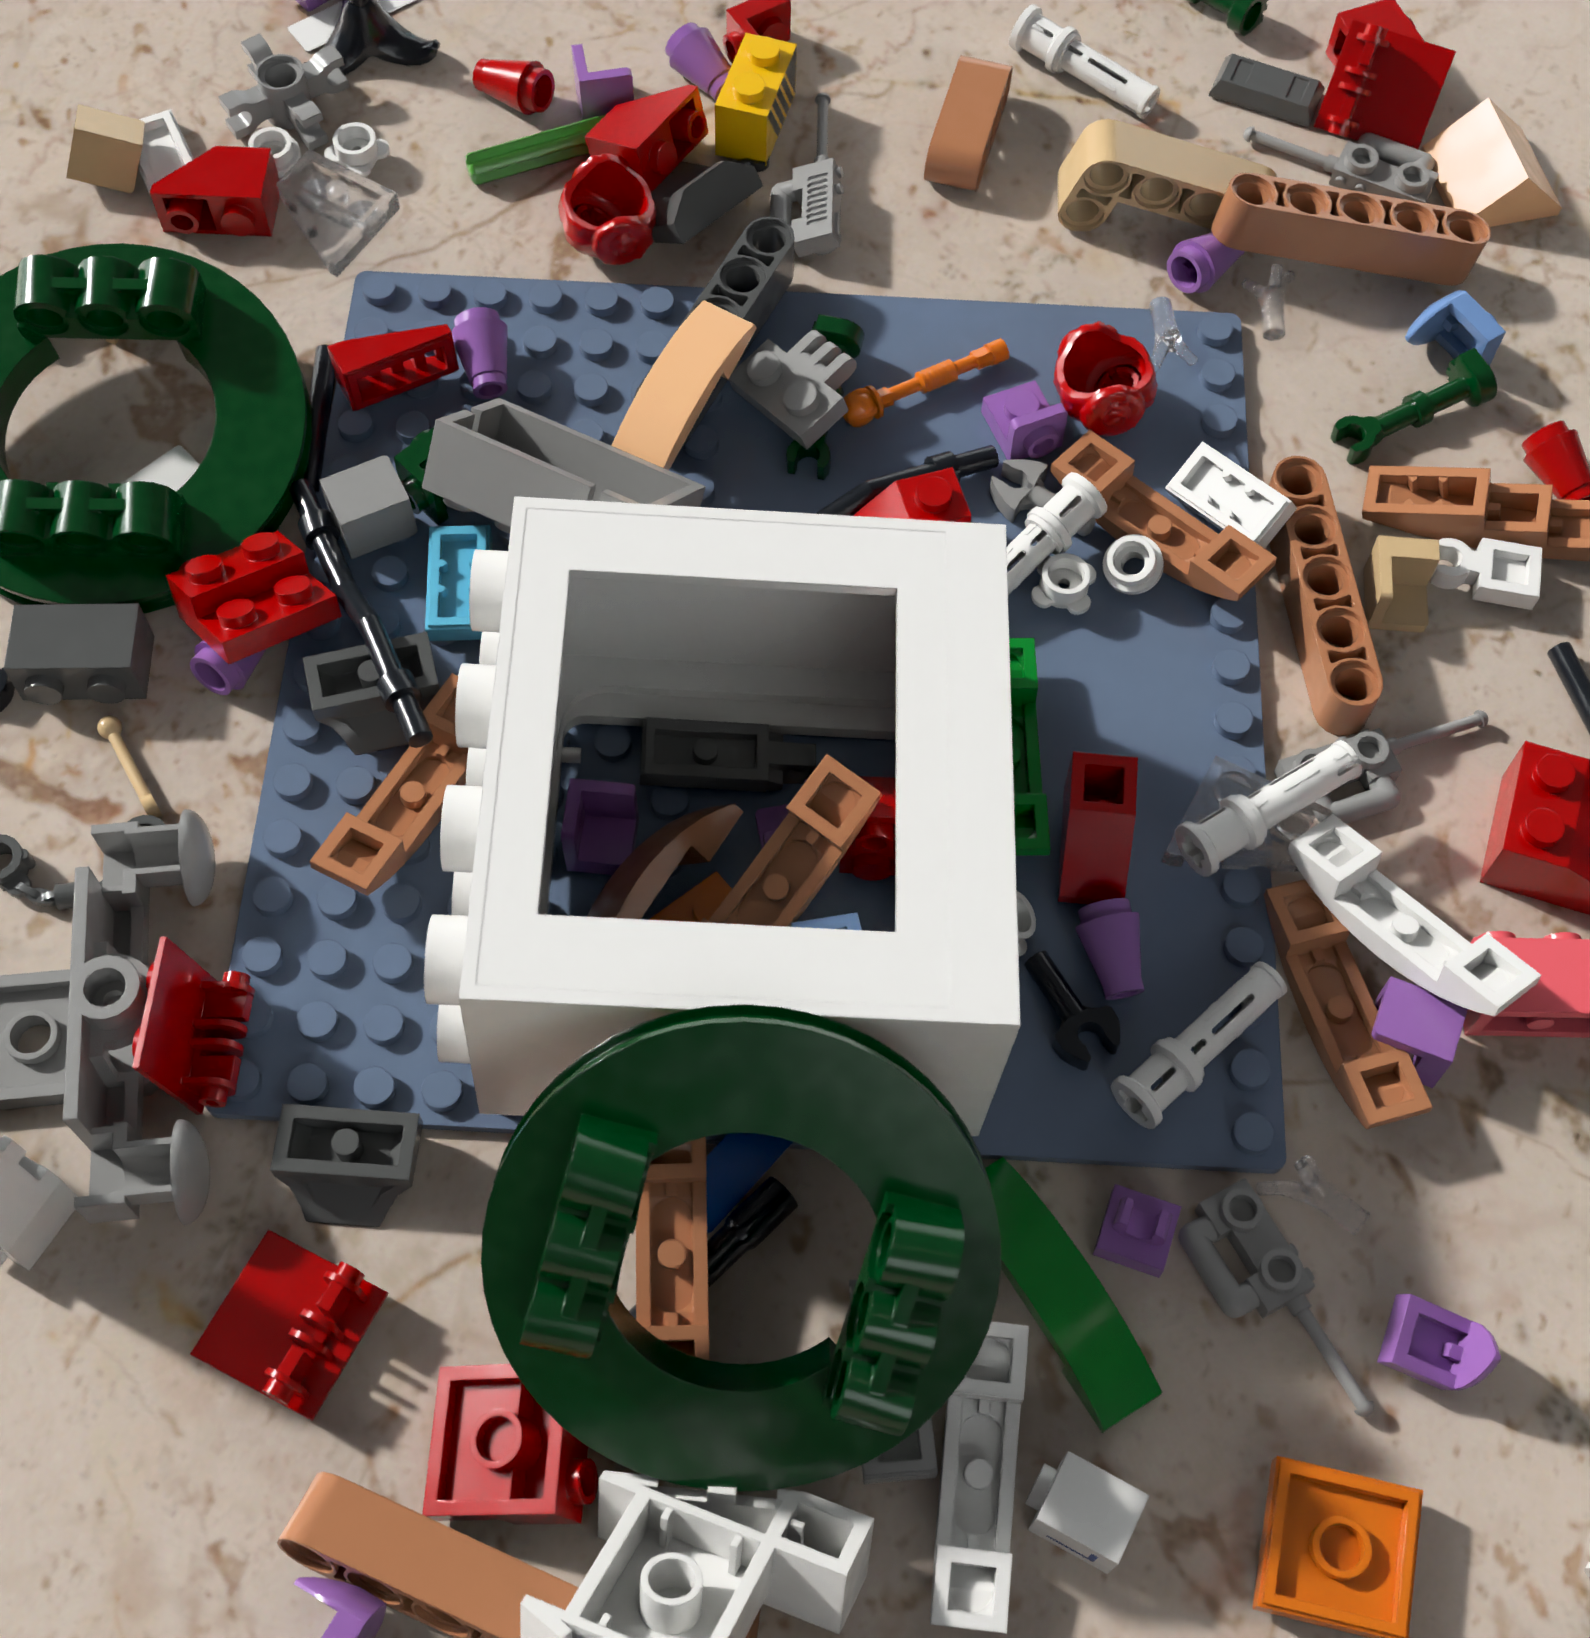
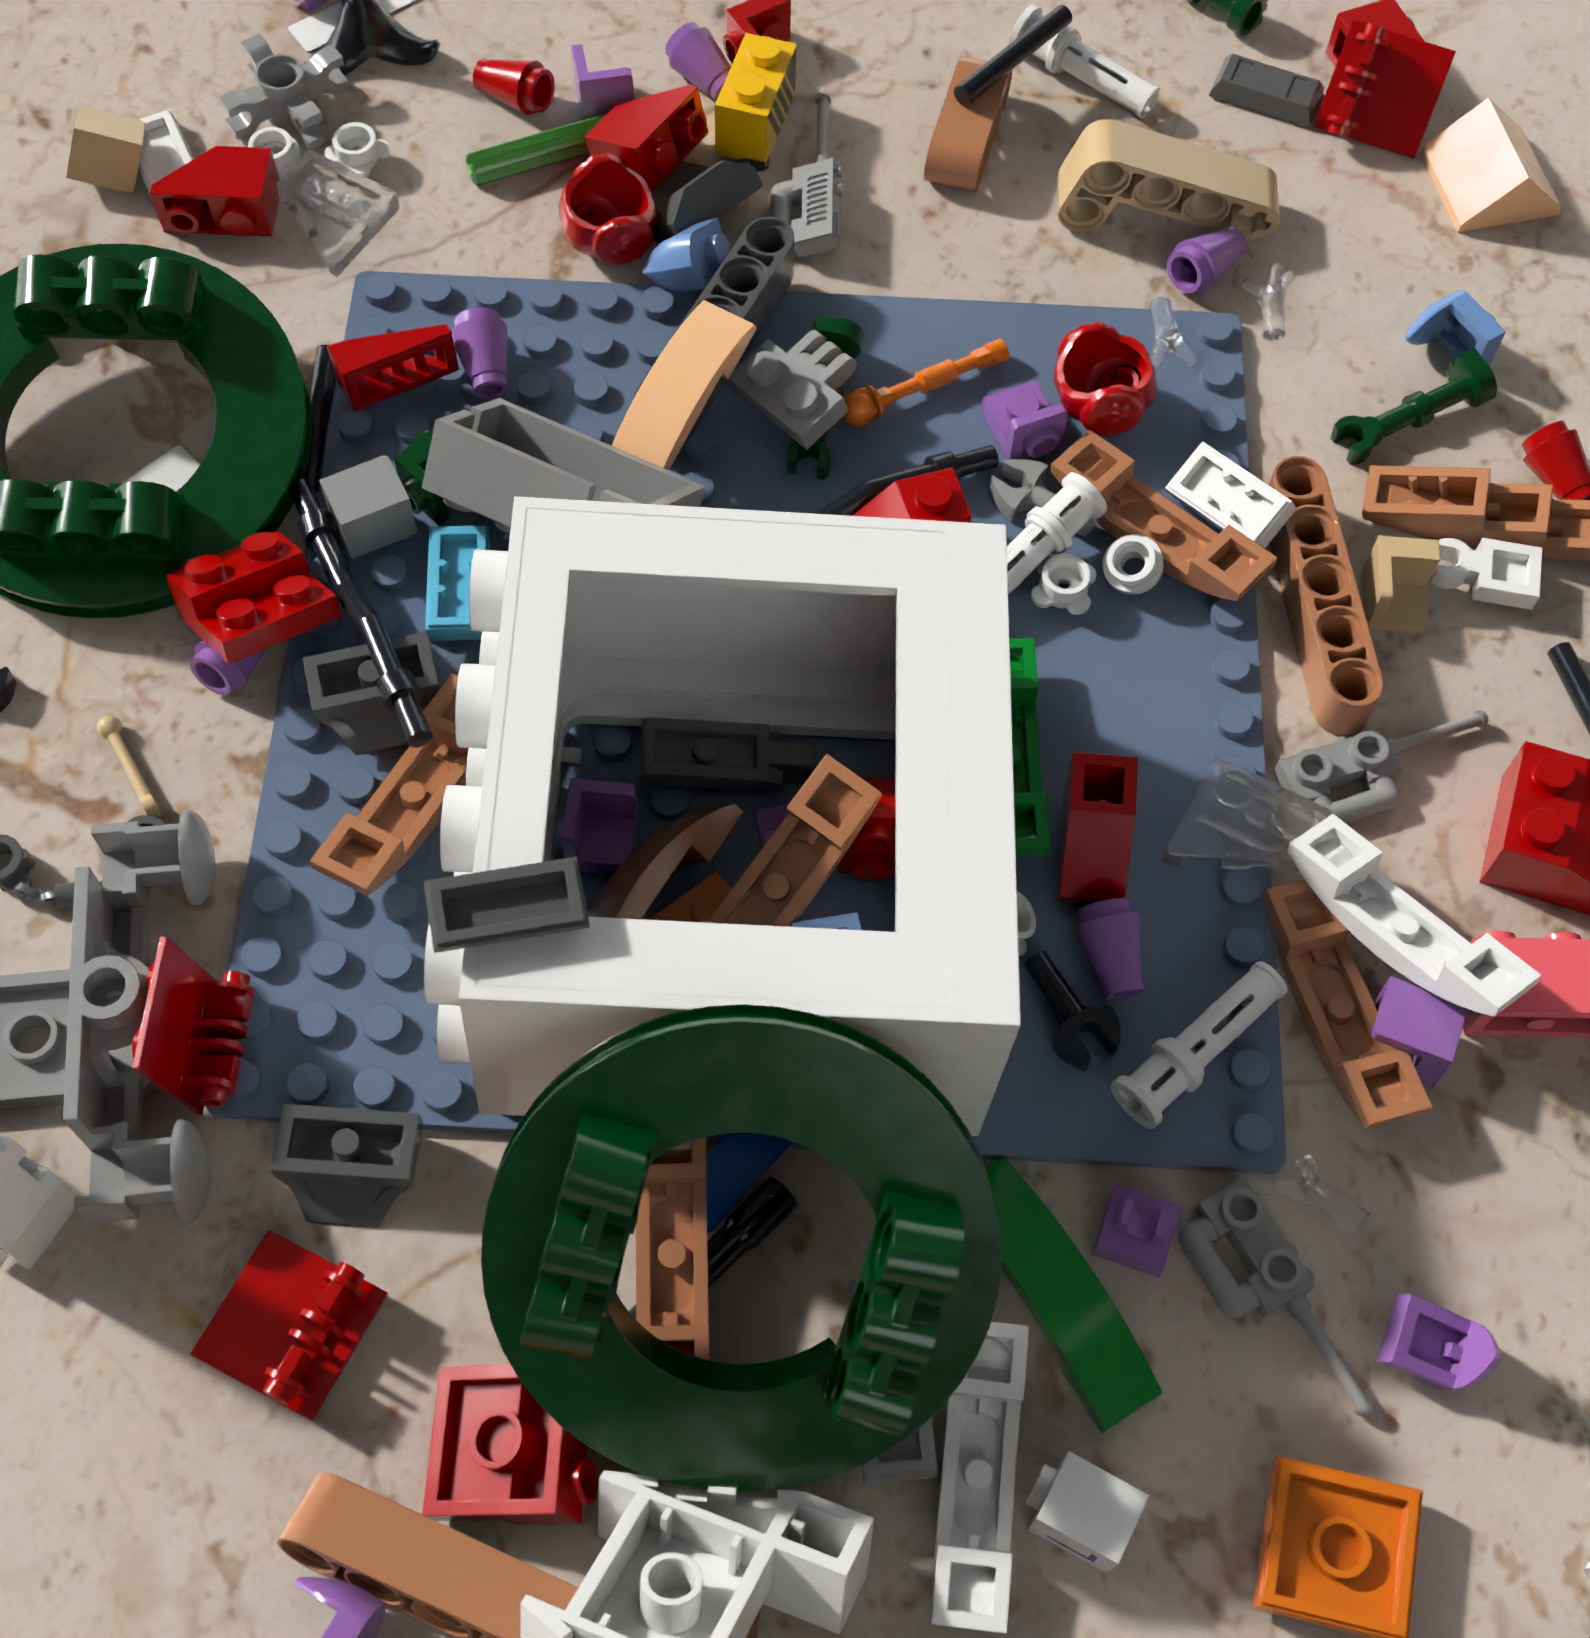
(79, 652): dark grey brick -> none
(506, 904): none -> dark grey tile
(688, 258): none -> medium blue plate
(1012, 55): none -> black bar
(1245, 820): white pin -> none
(1349, 229): nougat beam -> none
(1363, 167): light grey piece -> none

